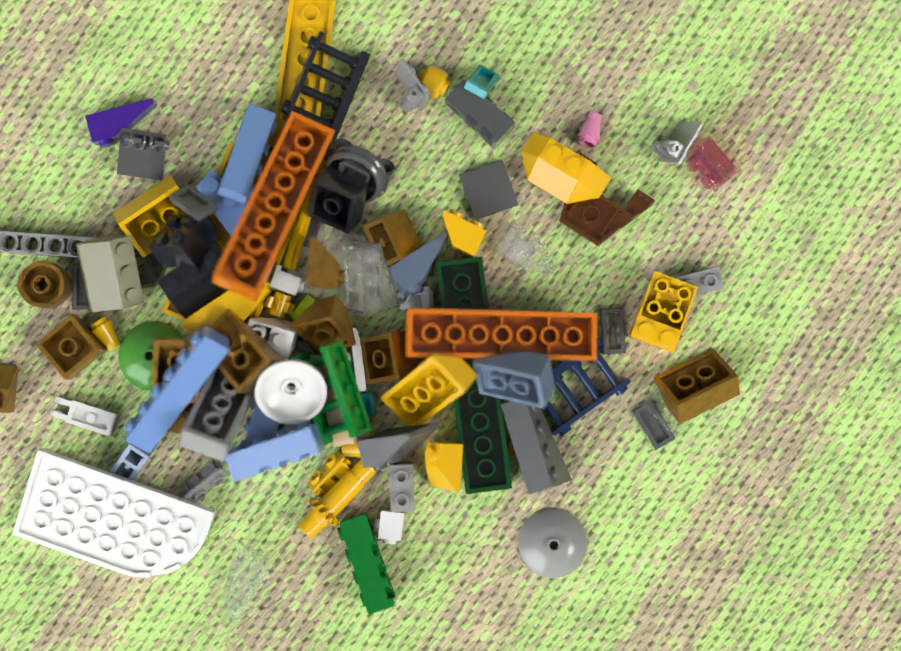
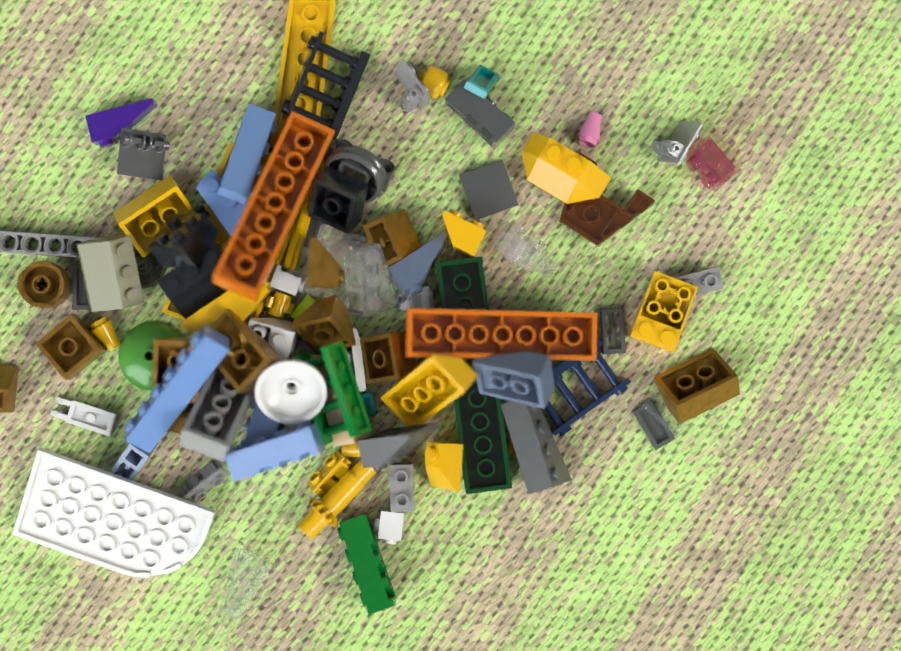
(193, 203): dark grey tile -> none
(543, 529): light grey dish -> none

